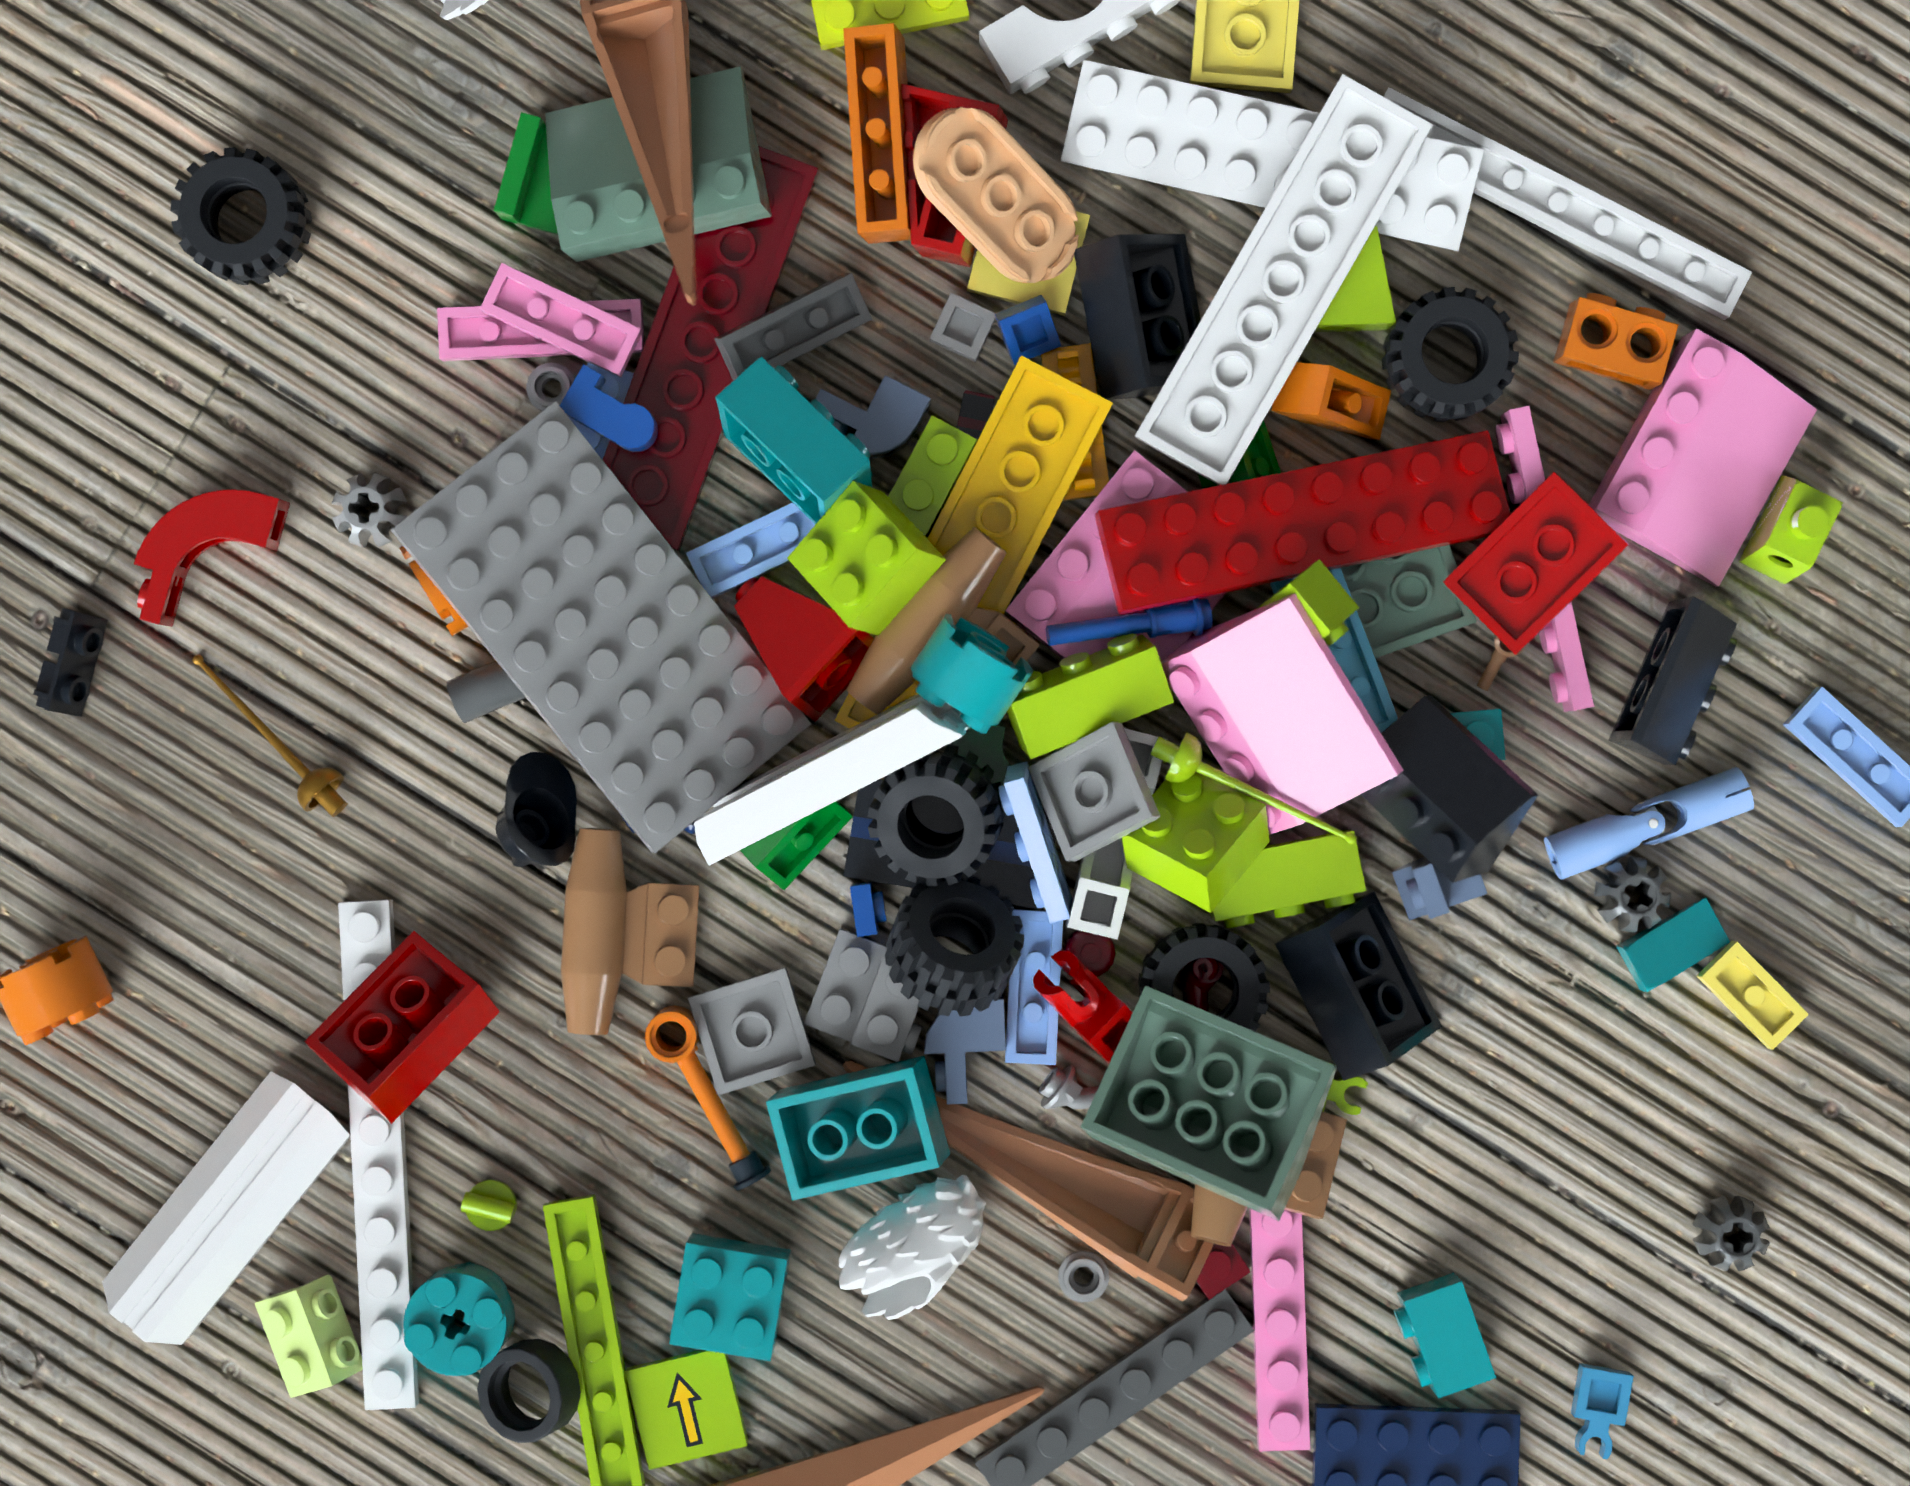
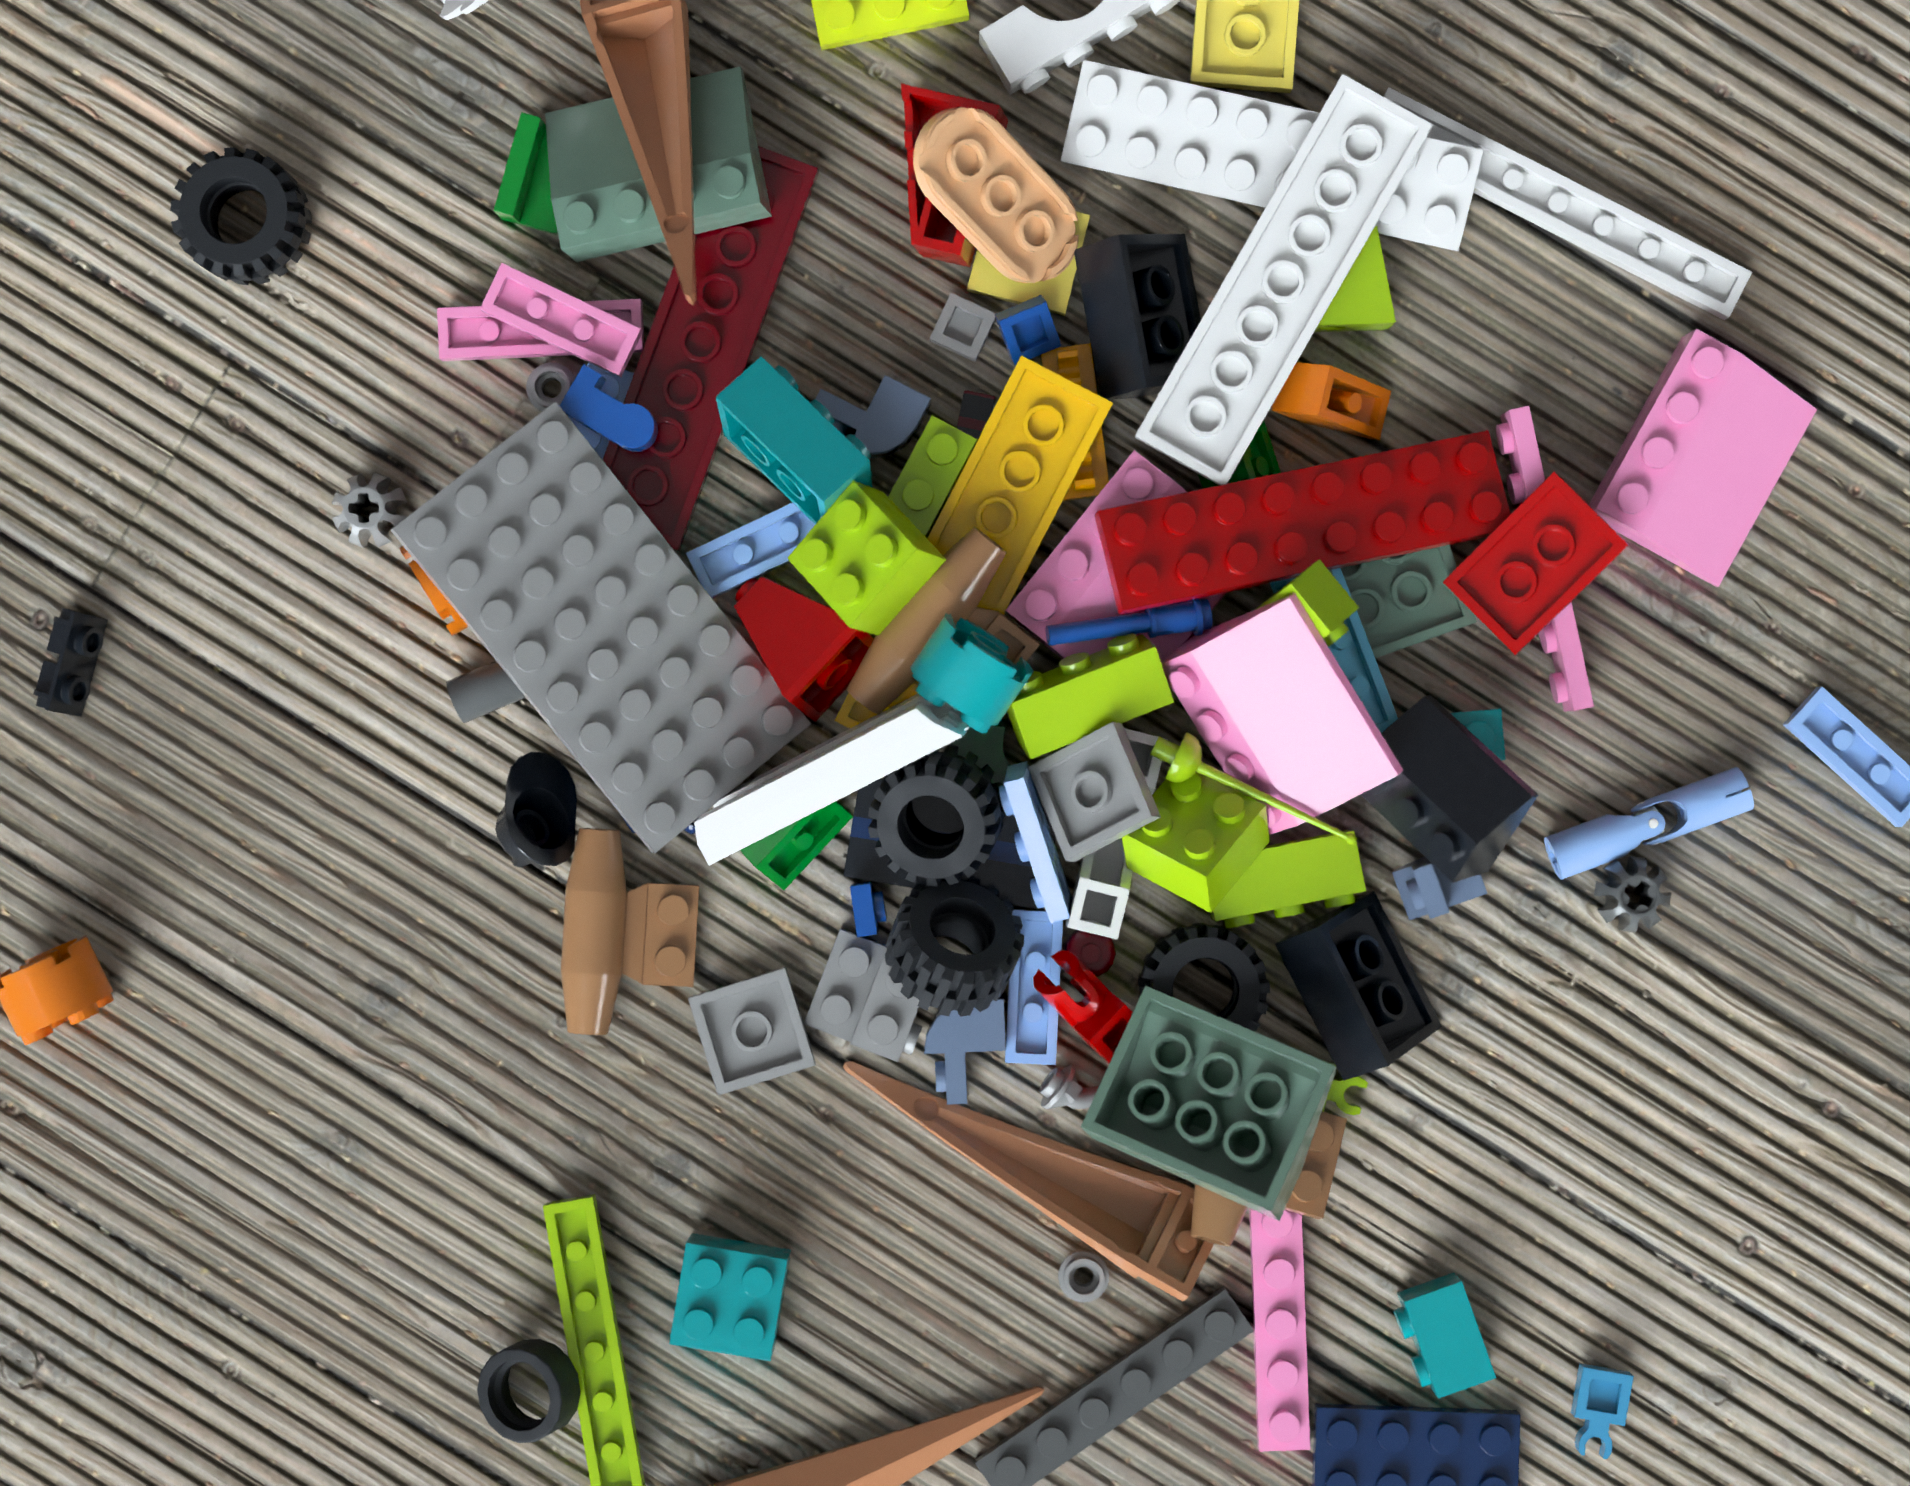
(194, 528): red arch -> none
(223, 1212): white piece -> none
(310, 1336): yellowish green bracket -> none
(317, 785): pearl gold sword -> none
(378, 1191): white plate -> none
(403, 1026): red slope -> none
(431, 1327): teal brick -> none
(490, 1205): lime plate -> none
(686, 1407): lime tile -> none
(745, 1164): orange piece -> none
(795, 326): dark grey plate -> none
(858, 1128): teal brick -> none
(877, 127): orange brick -> none
(913, 1246): white head -> none
(1198, 979): dark red arm -> none
(1221, 1270): dark red plate -> none
(1480, 324): black tyre -> none
(1499, 657): medium nougat hand -> none
(1614, 355): orange brick -> none
(1673, 945): teal slope -> none
(1675, 681): black slope -> none
(1740, 1245): dark grey piece -> none
(1752, 995): light yellow plate -> none
(1792, 528): lime torso -> none

